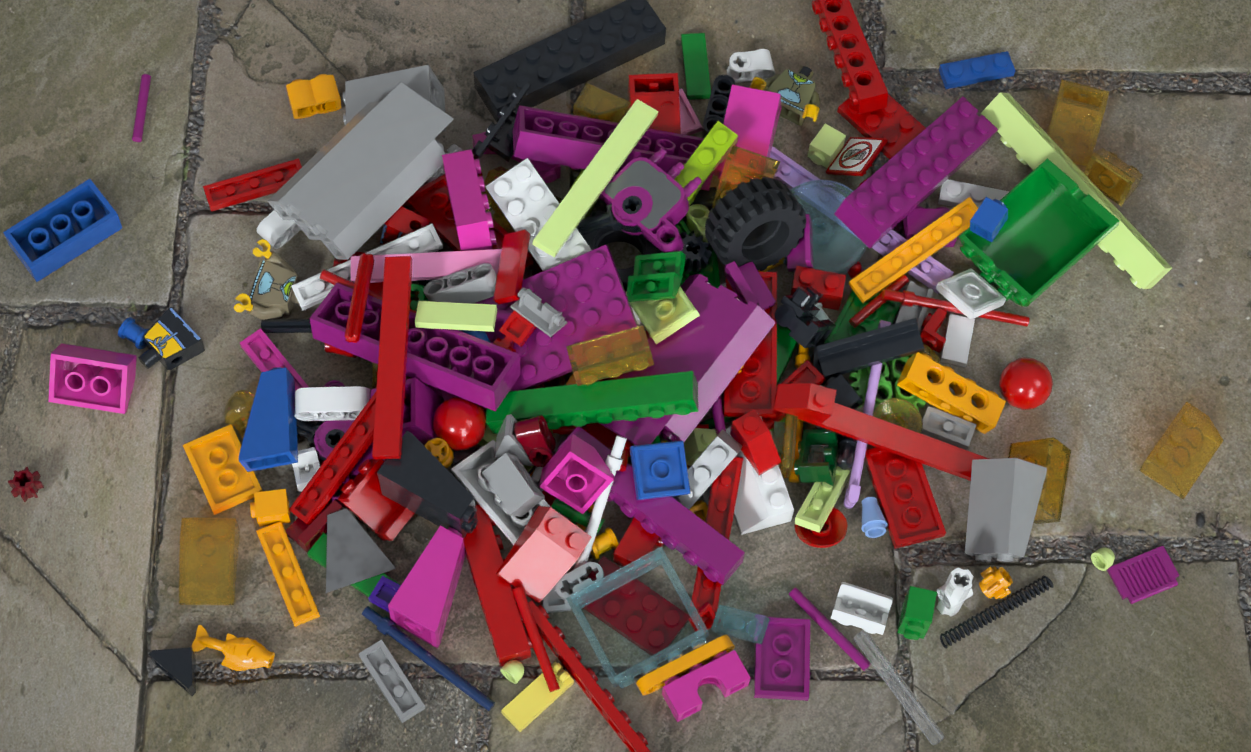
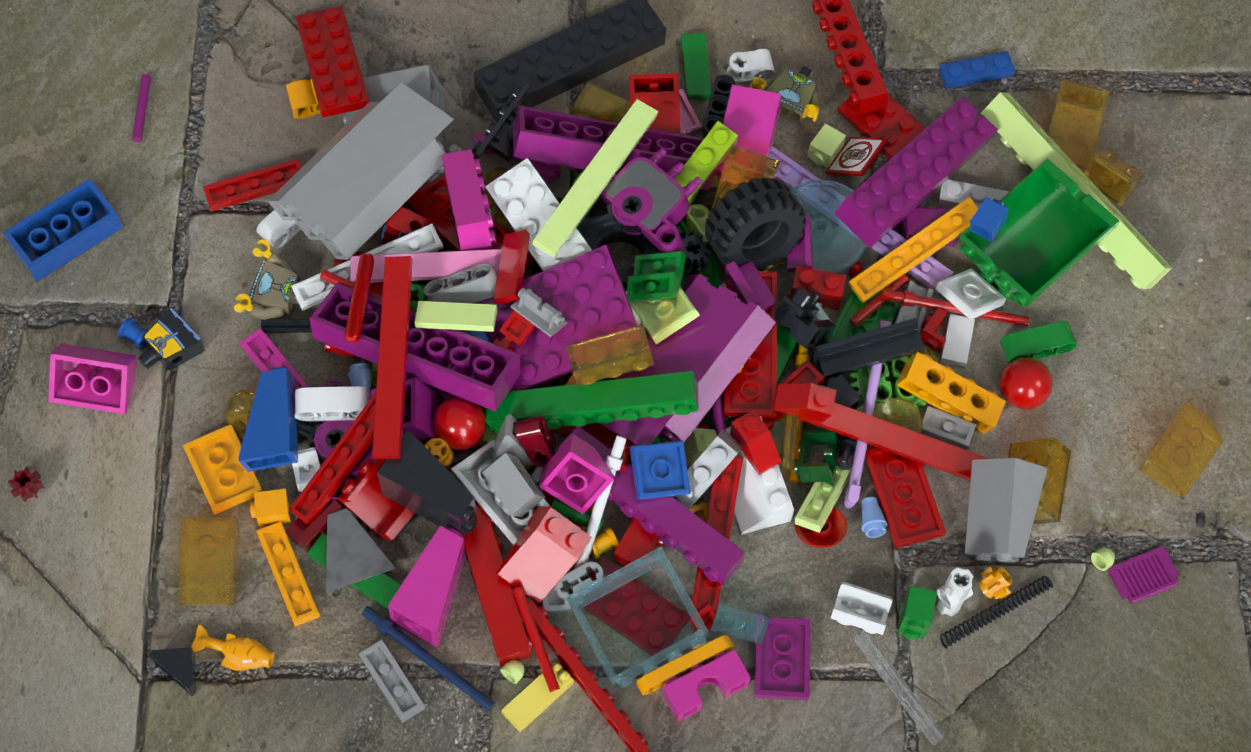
(332, 61): none -> red plate
(360, 375): none -> light blue cone
(383, 593): dark purple plate -> none
(830, 629): magenta bar -> none
(1039, 342): none -> green beam

